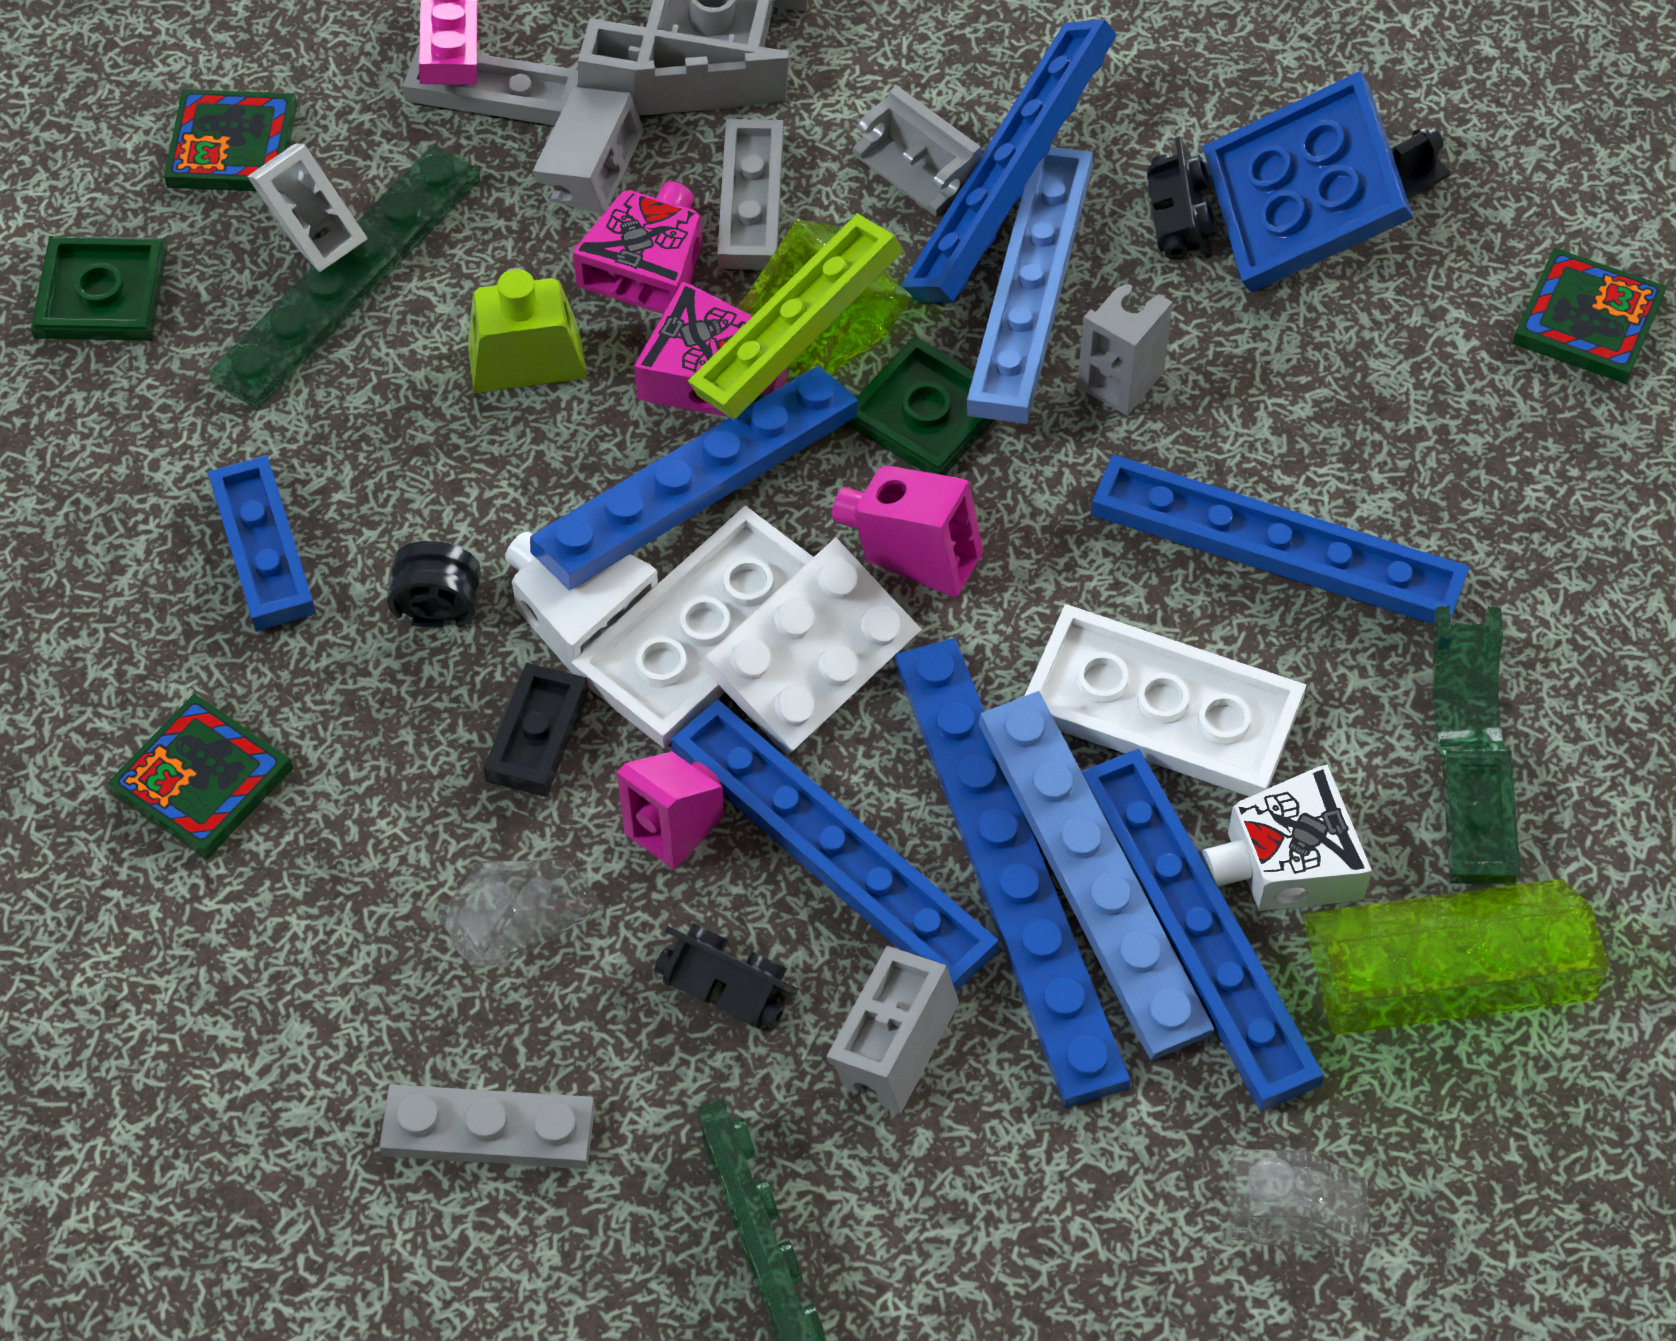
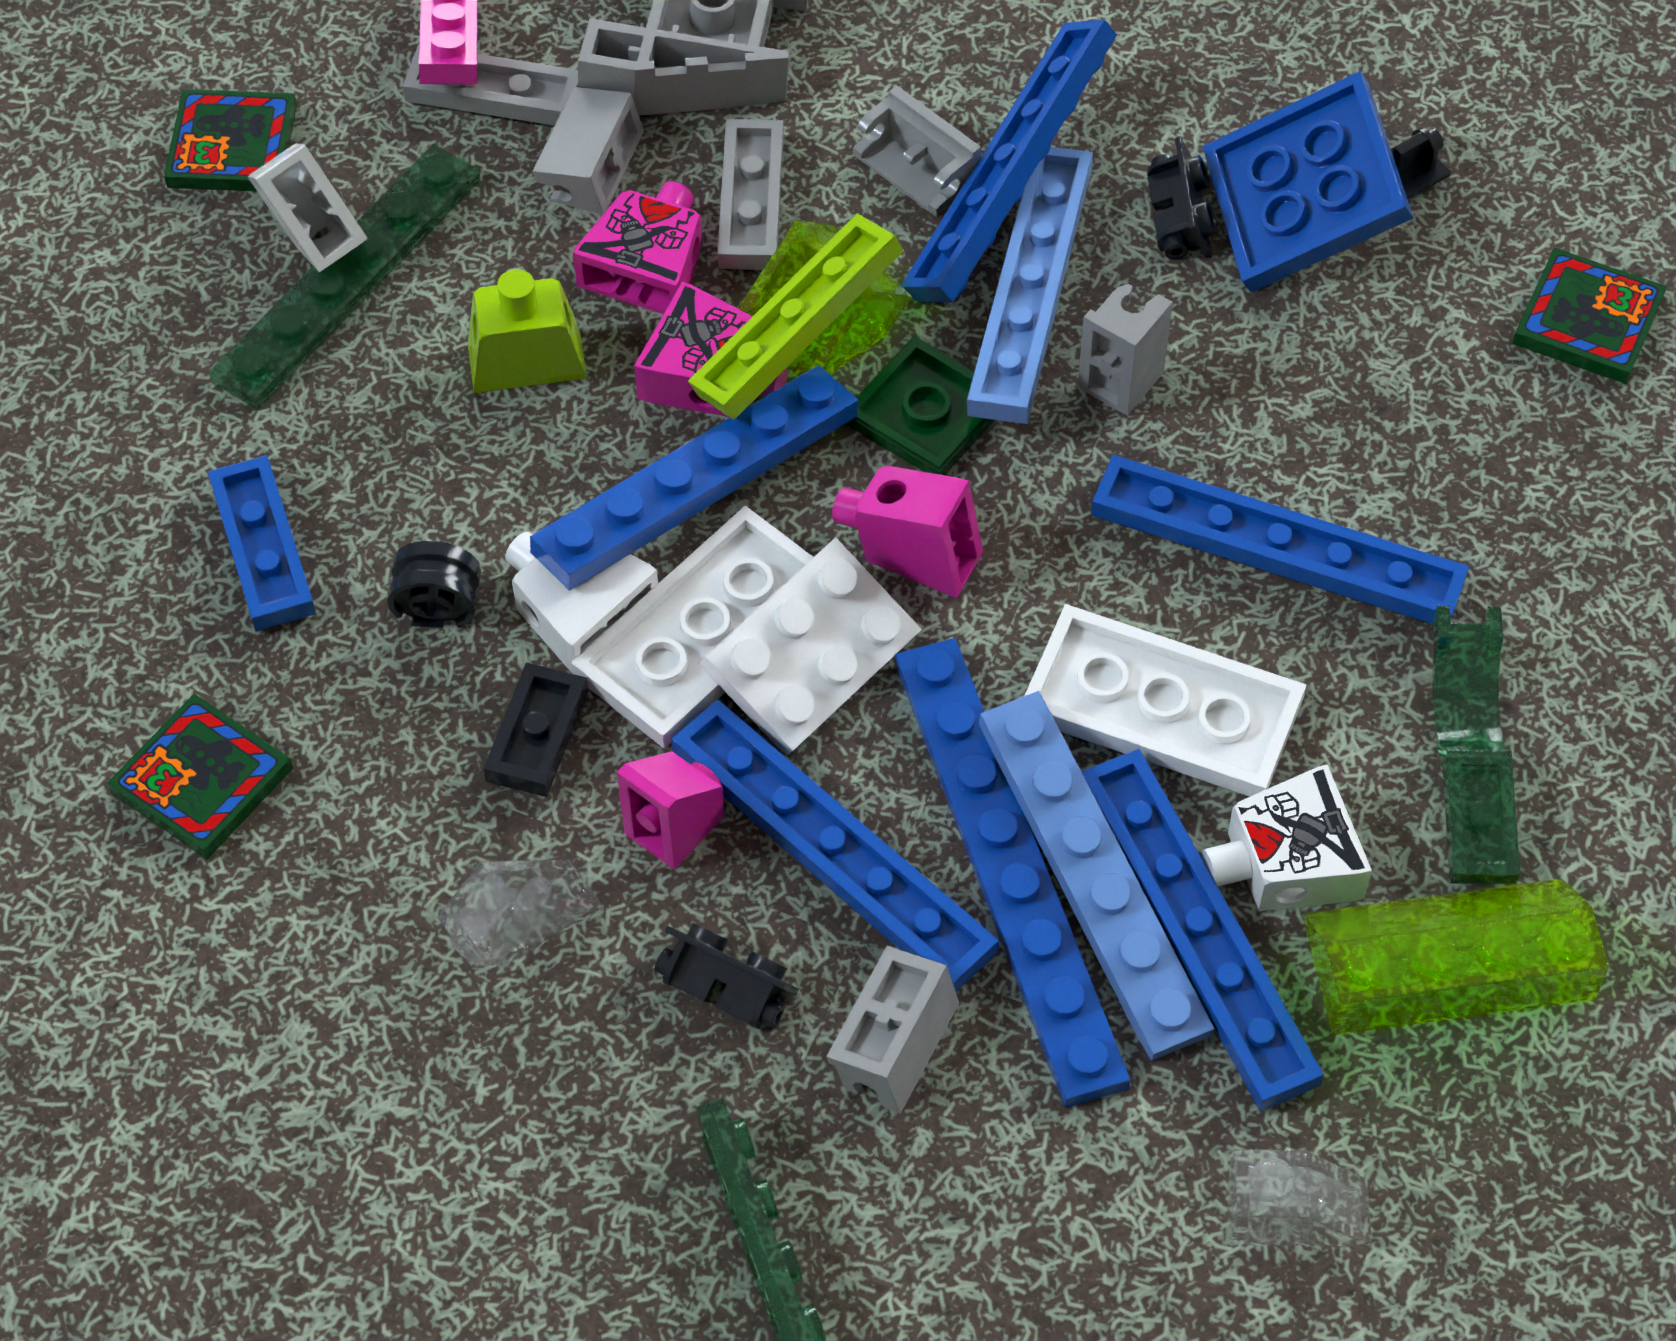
(99, 288): dark green tile -> none
(487, 1126): light grey plate -> none

